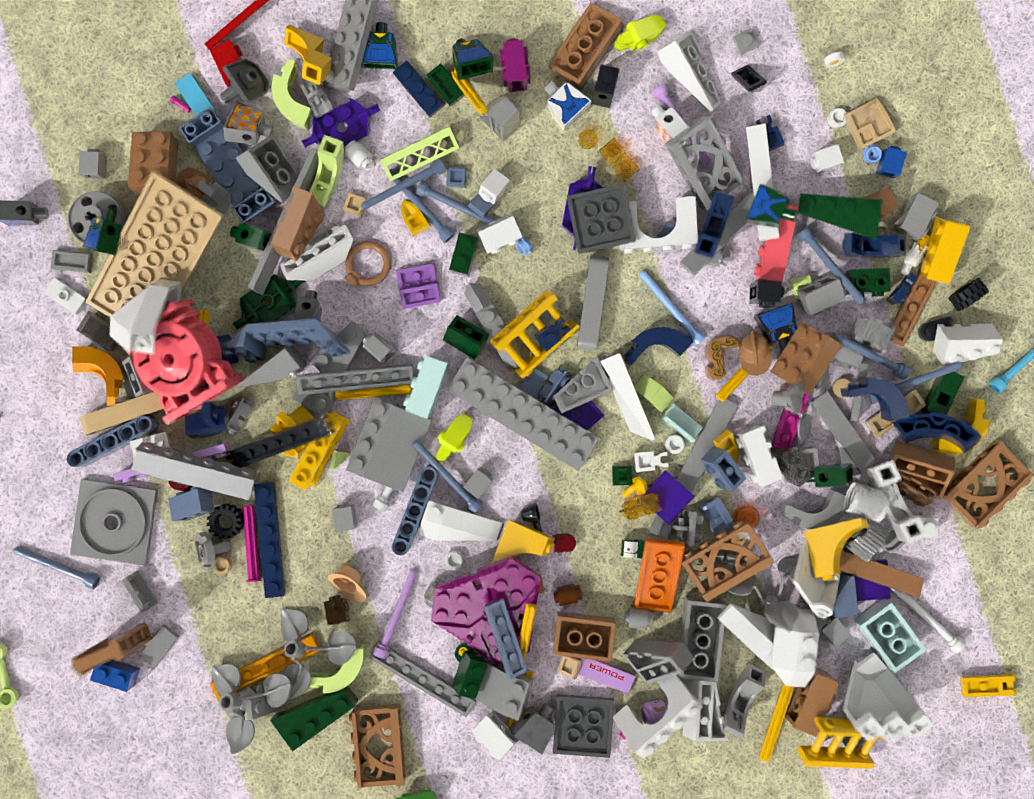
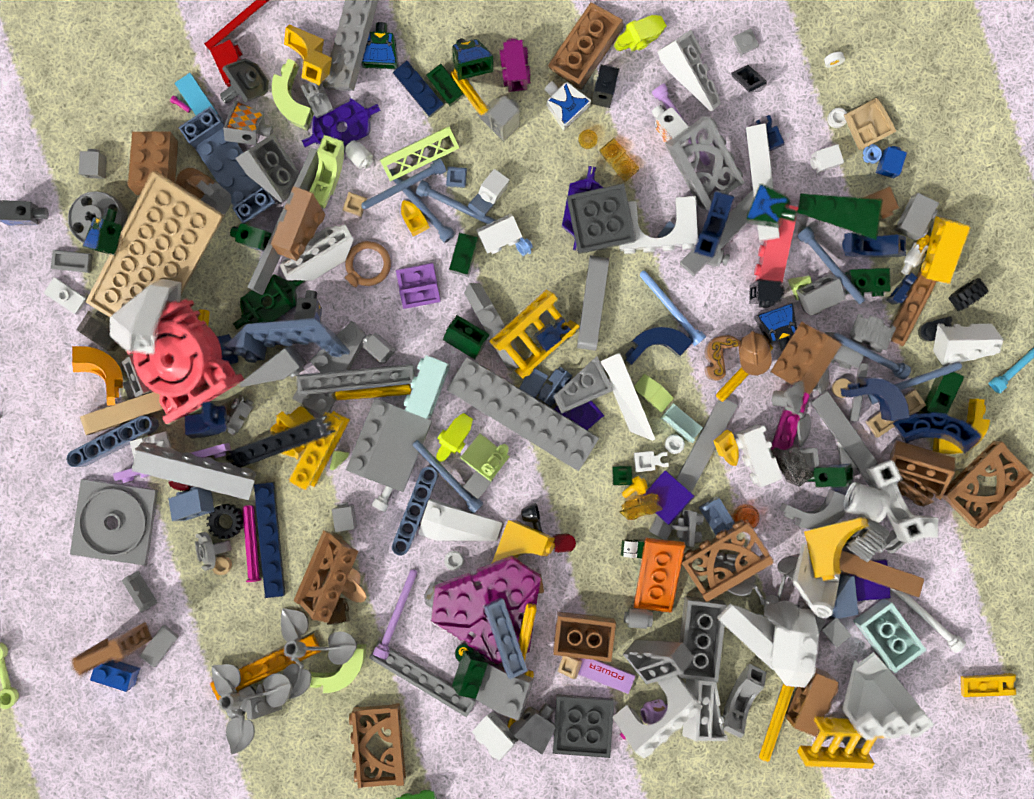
(90, 580): sand blue piece -> none
(309, 718): dark green wedge -> none
(329, 553): none -> medium nougat fence
(486, 456): none -> yellowish green hinge
(567, 594): reddish brown brick -> none
(723, 469): sand blue brick -> none

